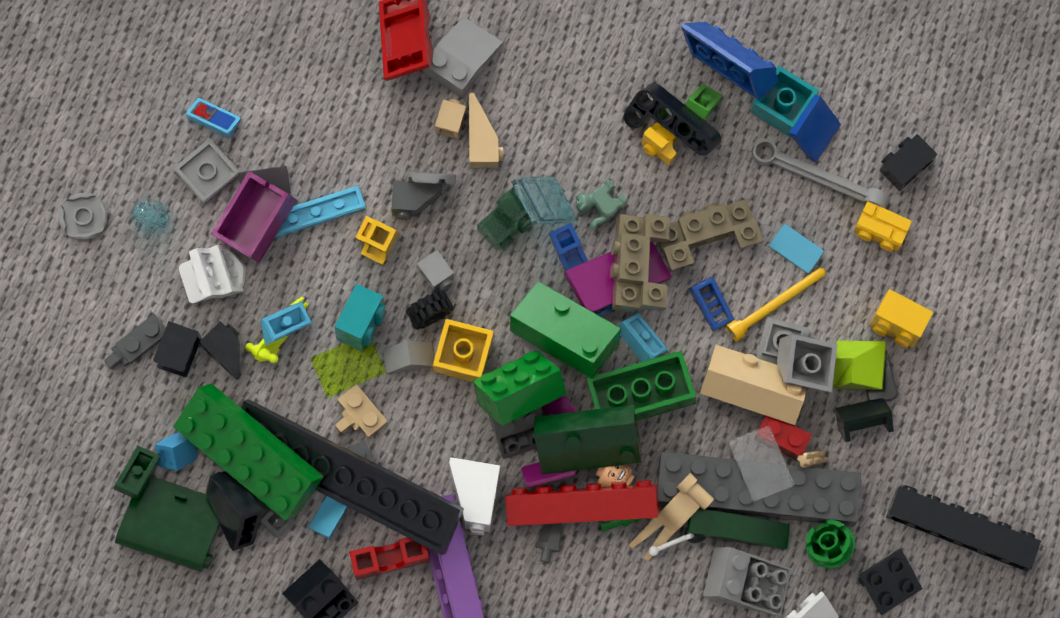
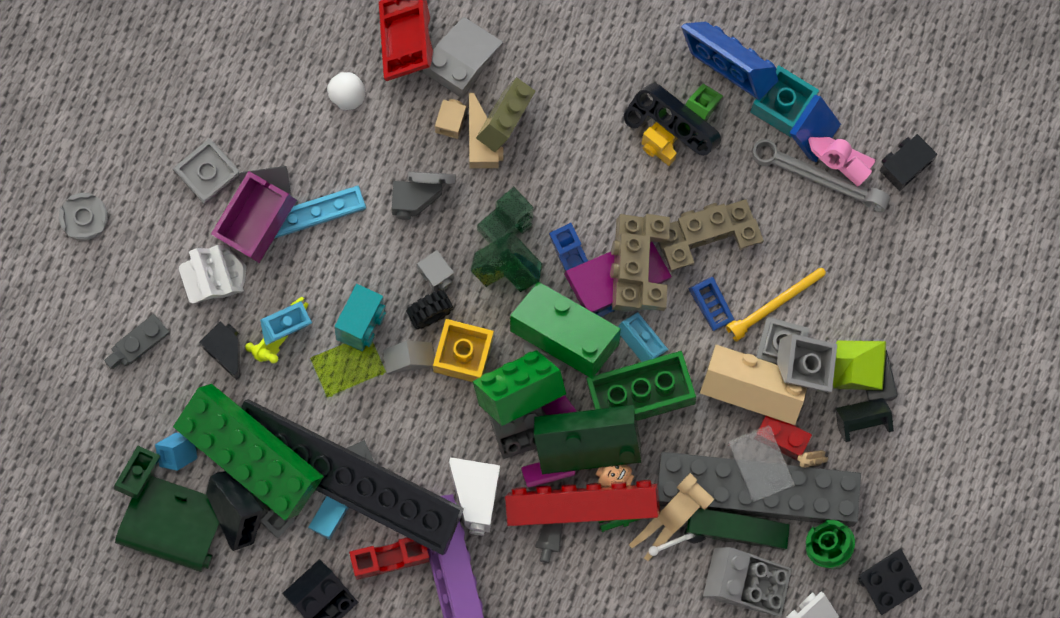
(149, 215): clear light blue head -> none
(177, 349): black piece -> none
(213, 117): slope -> none
(346, 91): none -> white hair
(359, 413): tan hinge -> none
(377, 238): yellow brick -> none
(505, 114): none -> olive brick
(508, 259): none -> clear green brick
(544, 200): clear light blue piece -> none
(601, 200): sand green animal -> none
(796, 248): medium azure slope -> none
(840, 156): none -> bright pink panel
(882, 227): yellow brick -> none
(900, 319): yellow brick -> none
(963, 529): black brick -> none

